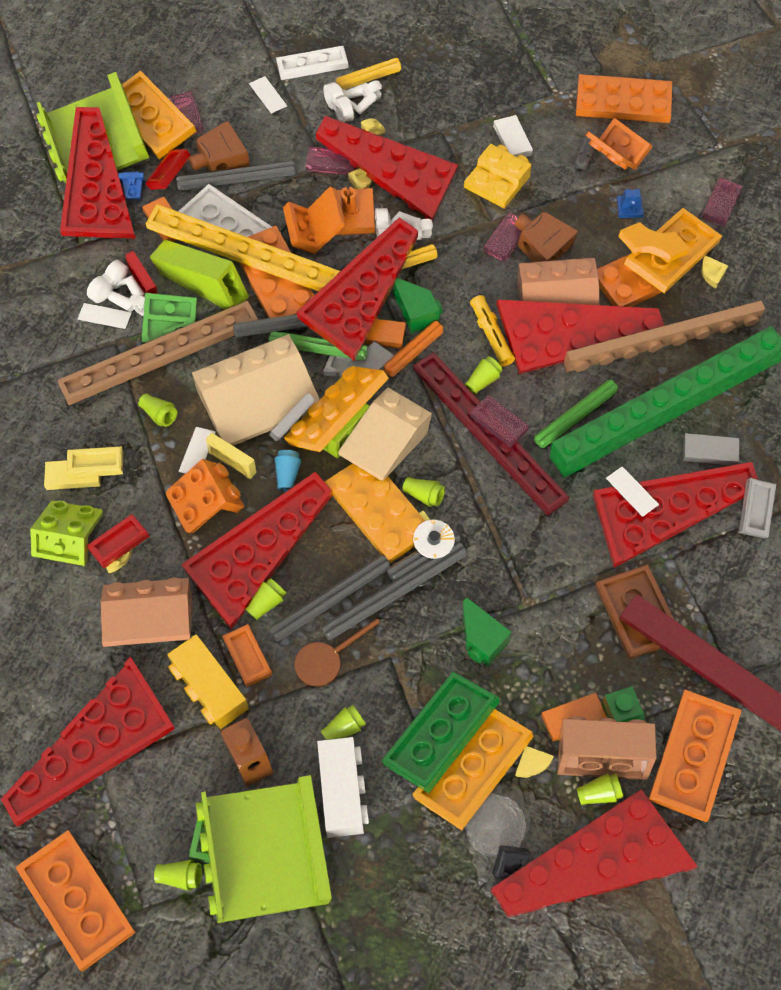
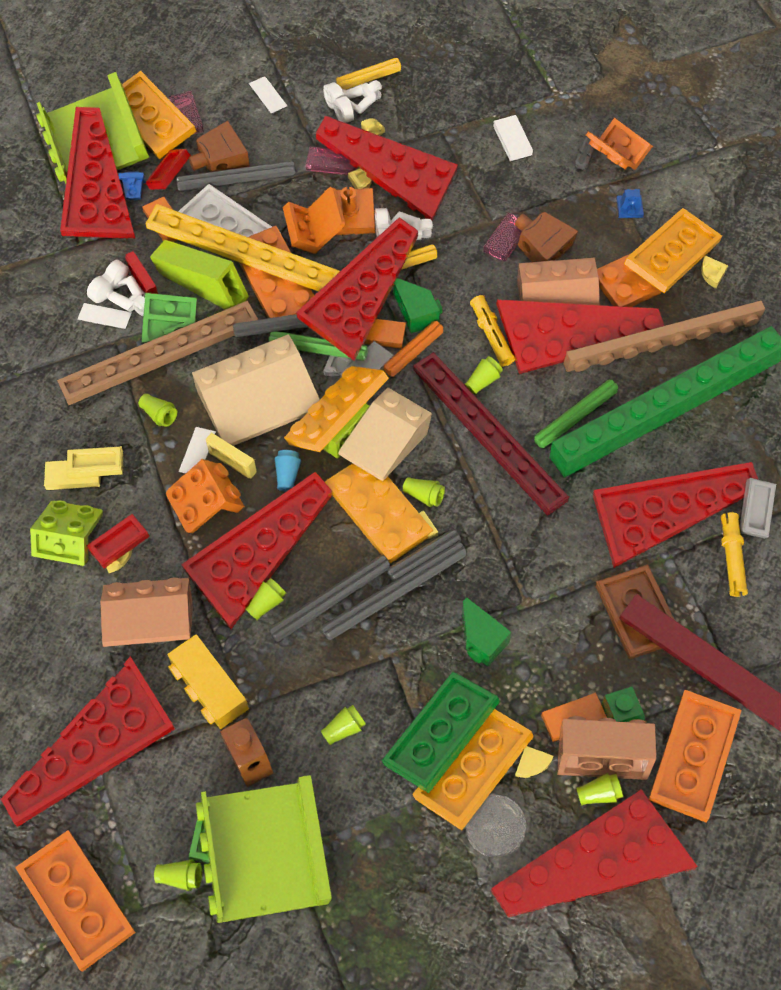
(247, 655): orange tile -> none
(292, 417): light grey tile -> none
(312, 62): white tile -> none
(320, 663): dark orange piece -> none
(342, 787): white brick -> none
(433, 539): white piece -> none
(498, 175): yellow plate -> none
(499, 421): clear pink tile -> none
(509, 860): black tile -> none
(624, 98): orange plate -> none
(632, 491): white sticker -> none
(643, 240): light orange tile -> none
(711, 449): light grey tile -> none
(722, 202): clear pink tile -> none
(733, 542): none -> yellow pin

